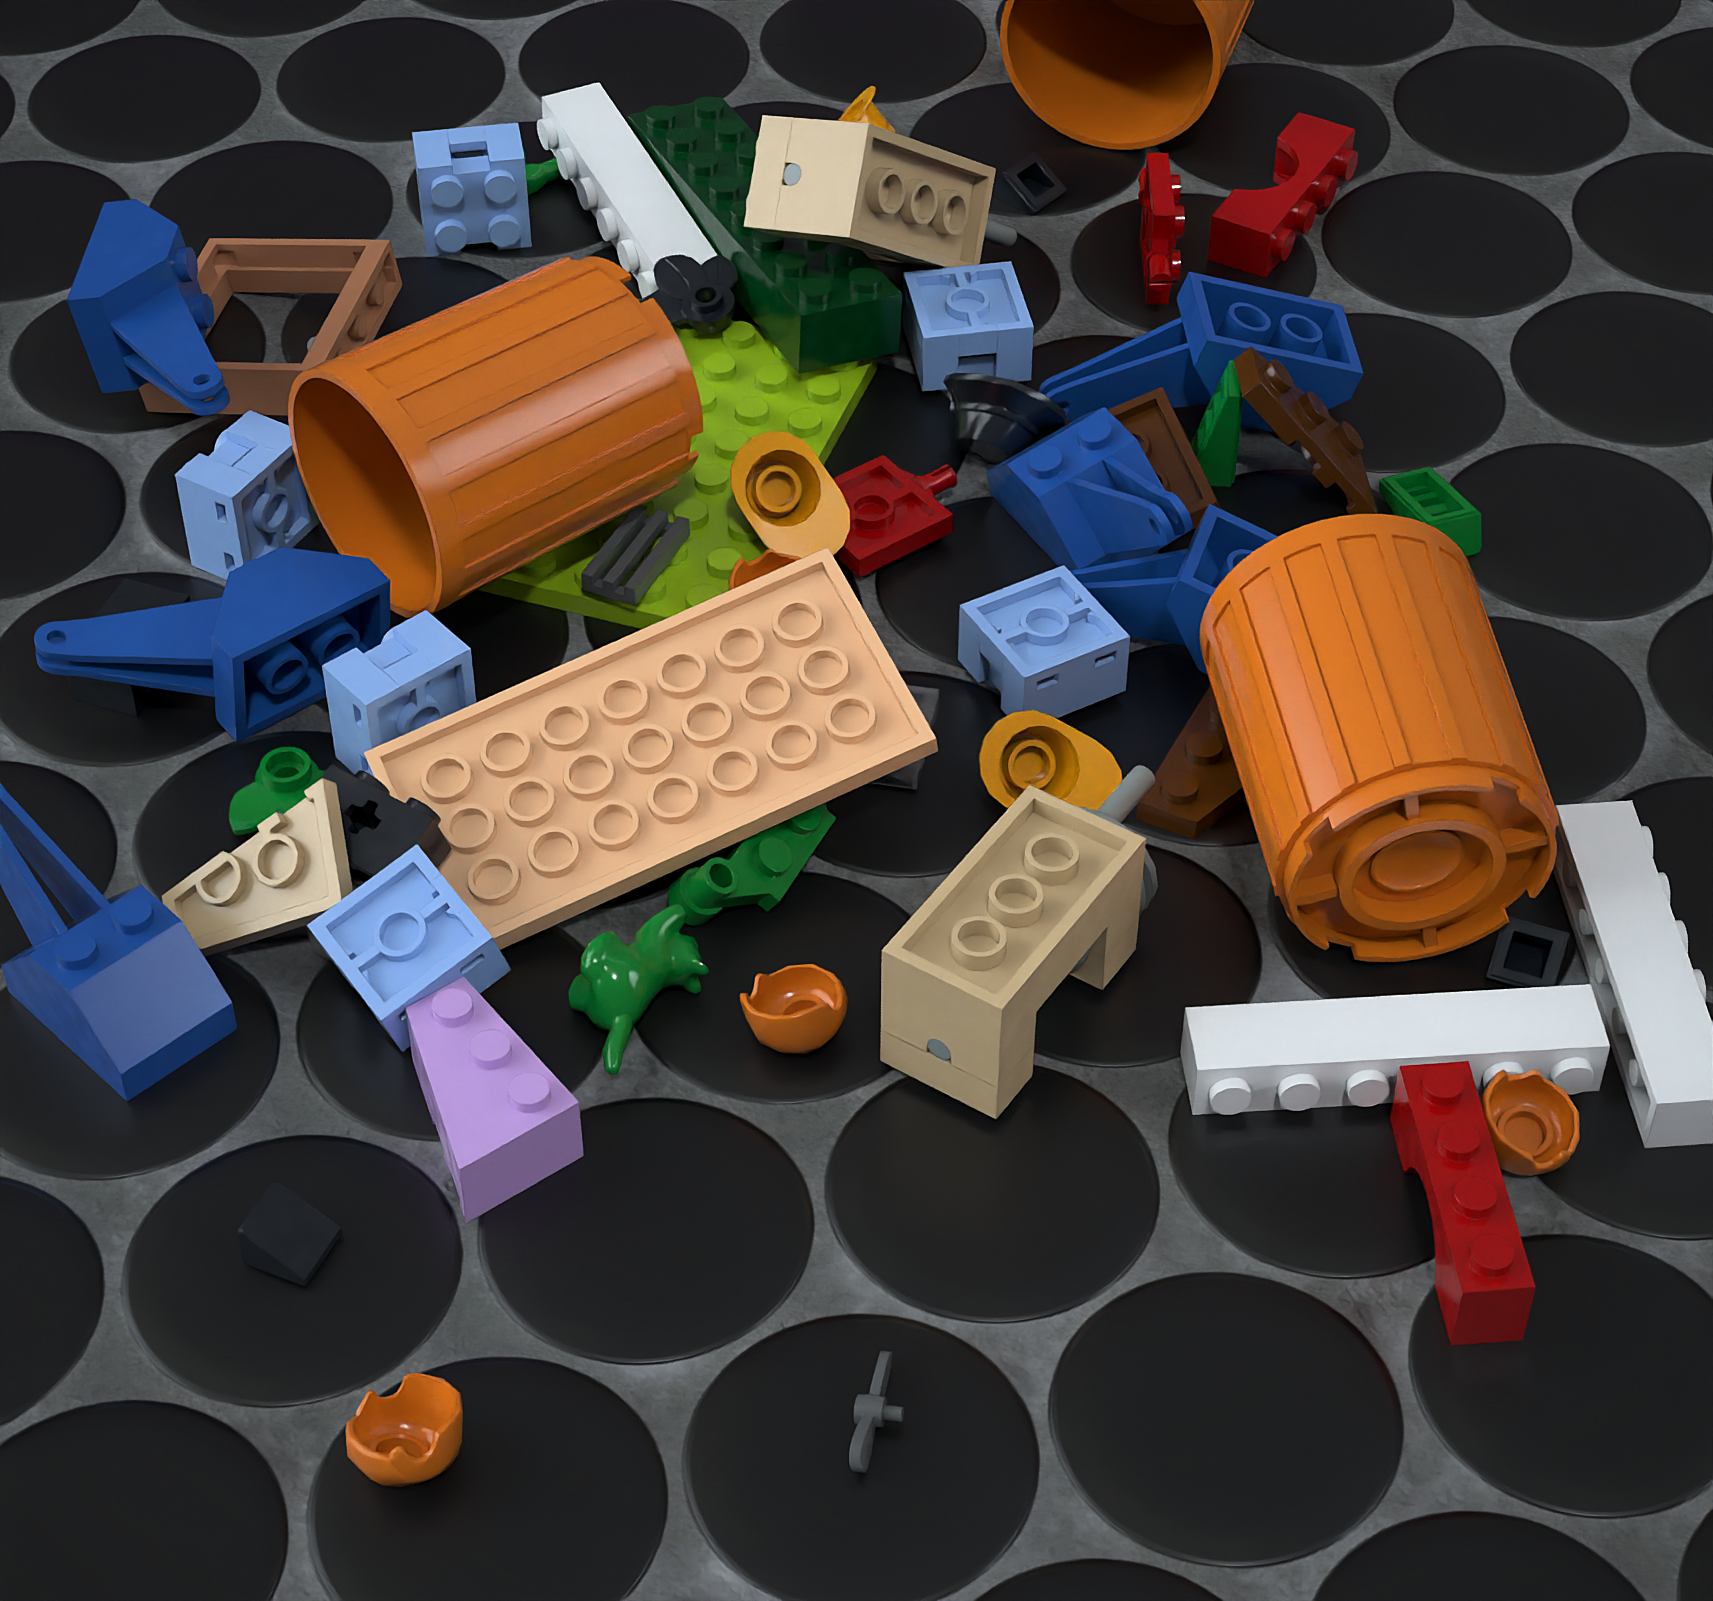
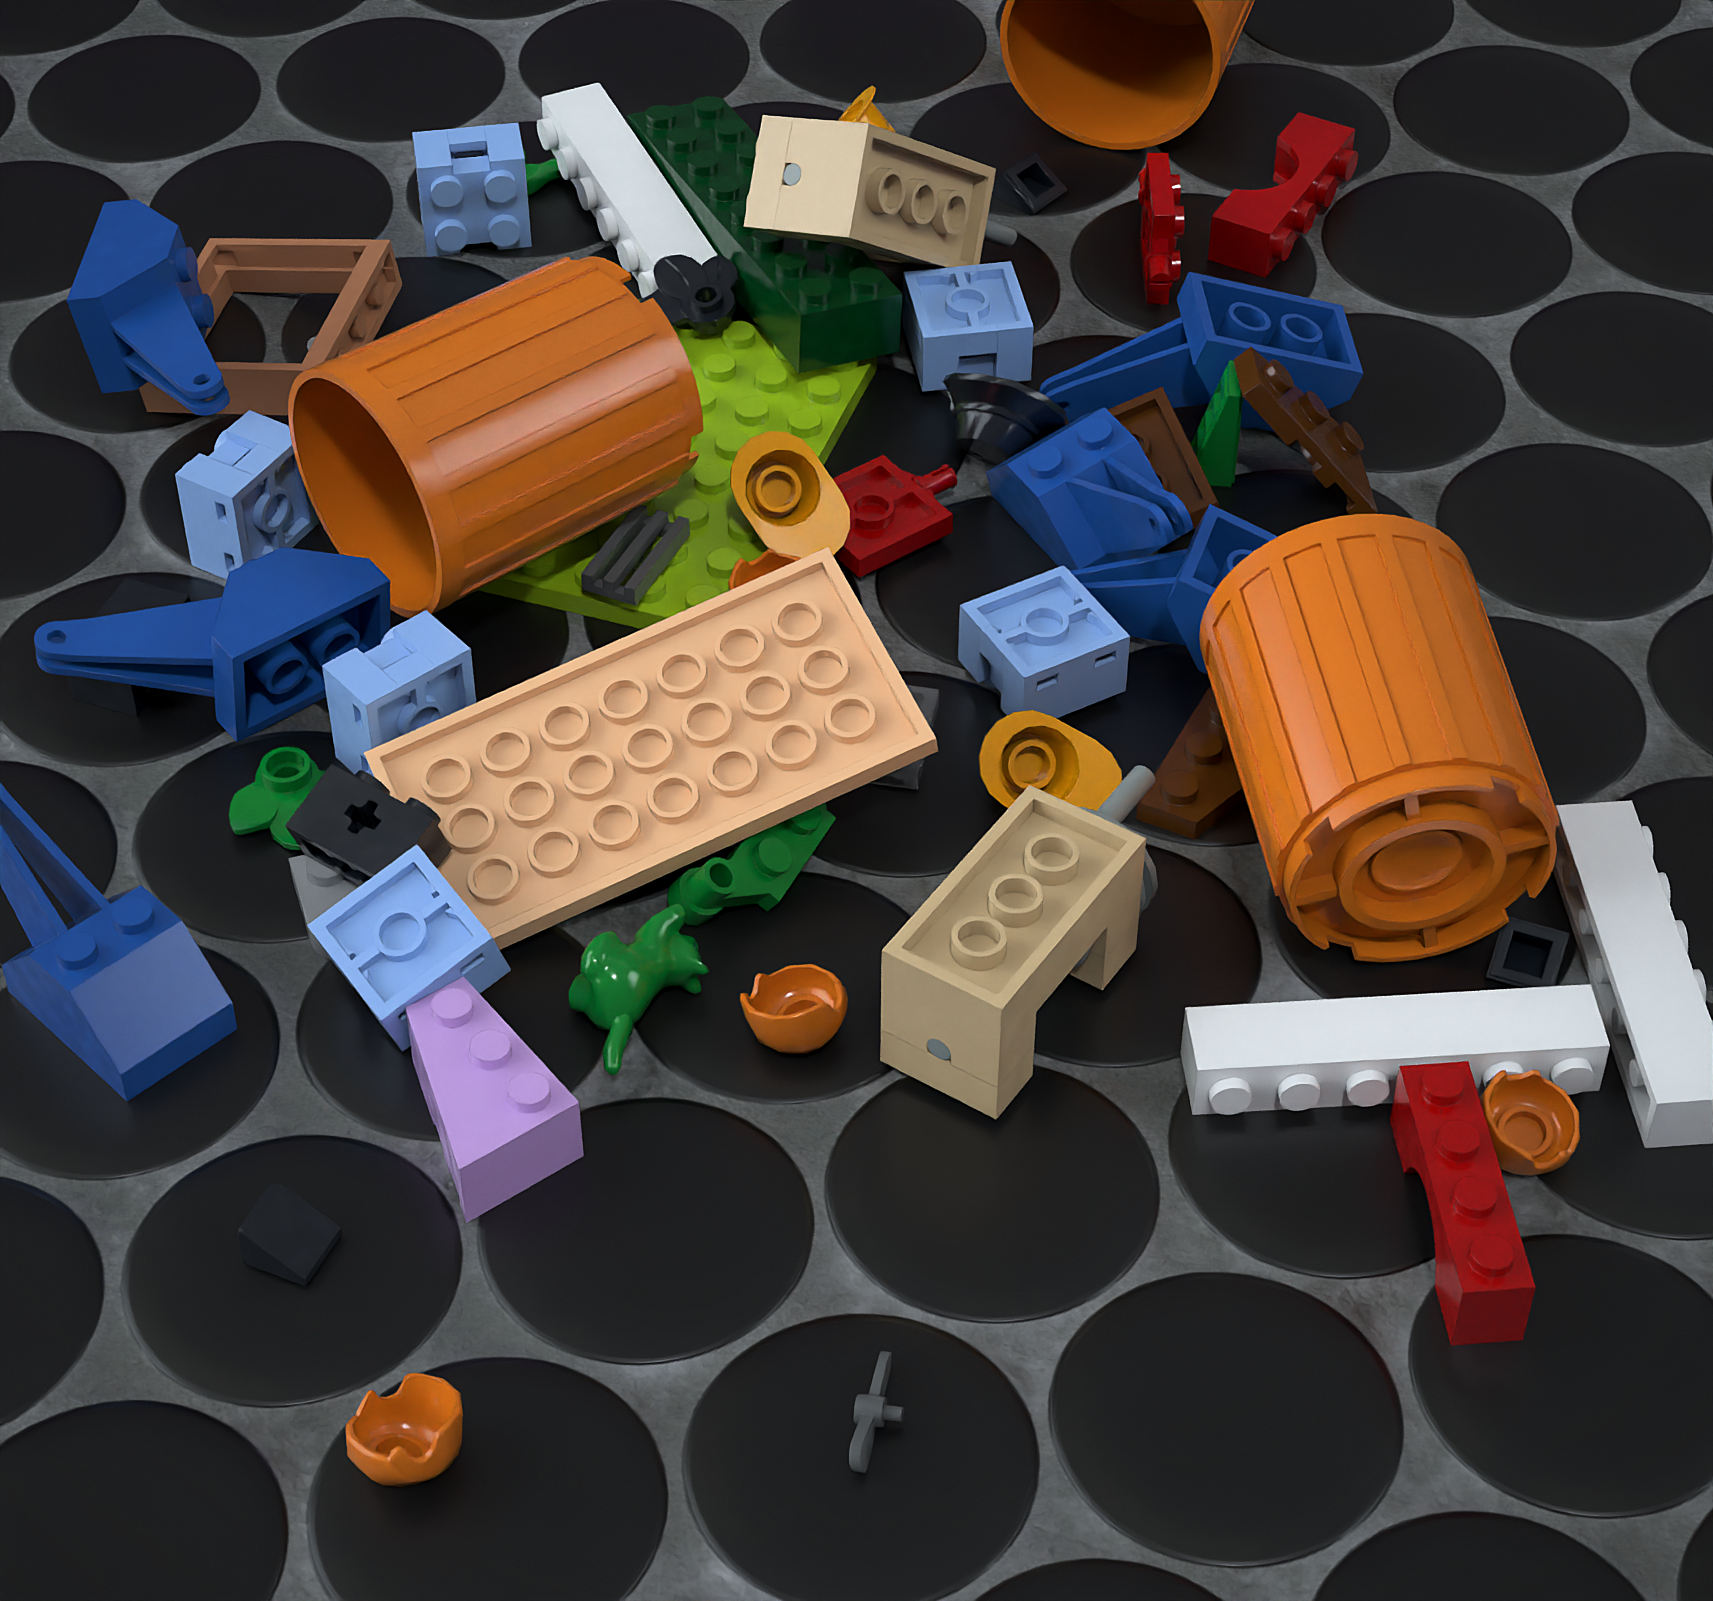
(272, 880): tan wing -> none
(1439, 507): green slope -> none

